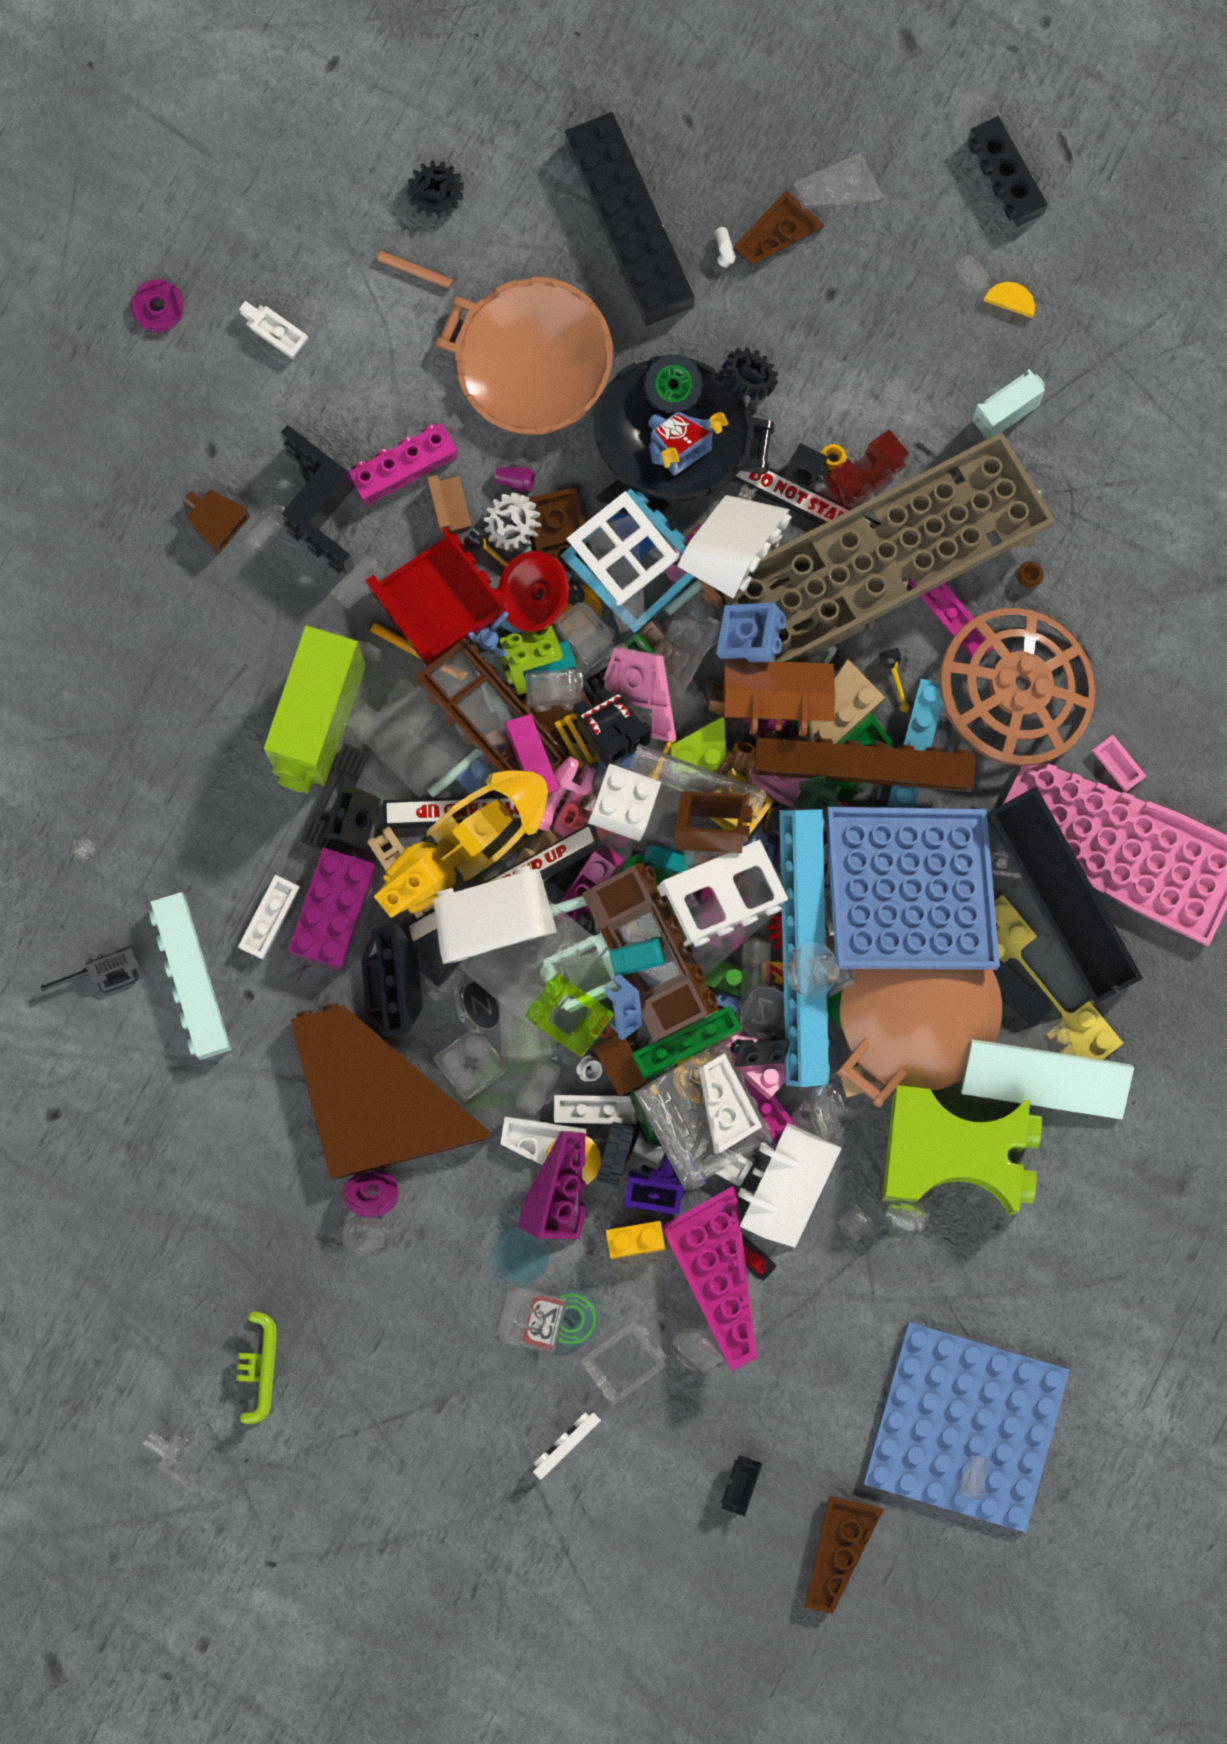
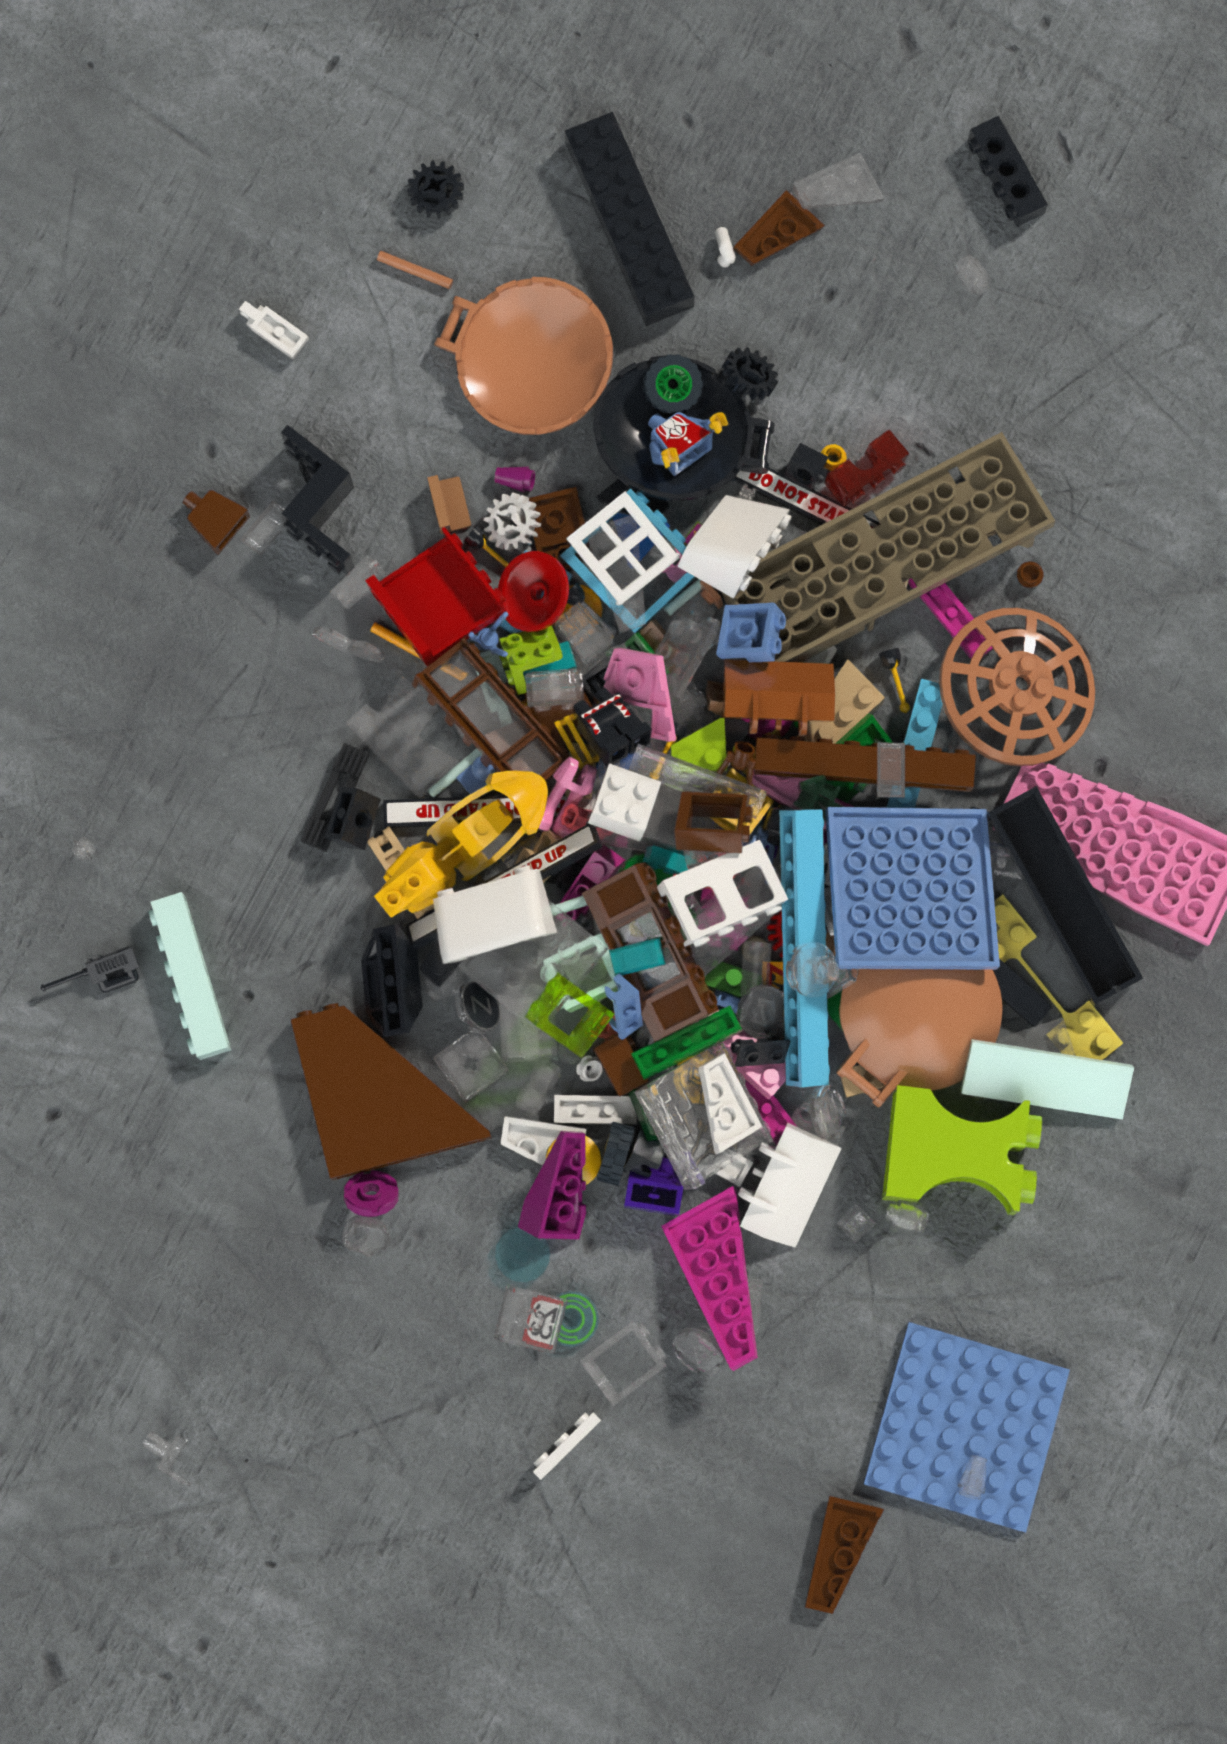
(157, 320): magenta tile -> none
(260, 1368): lime piece -> none
(269, 917): white plate -> none
(314, 709): lime brick -> none
(332, 909): magenta brick -> none
(403, 463): dark pink brick -> none
(530, 749): dark pink tile -> none
(635, 1240): yellow brick -> none
(744, 1476): black hinge -> none
(756, 1260): sticker -> none
(891, 770): none -> clear tile
(1009, 405): light aqua window -> none
(1011, 297): yellow tile -> none
(1119, 763): bright pink tile -> none

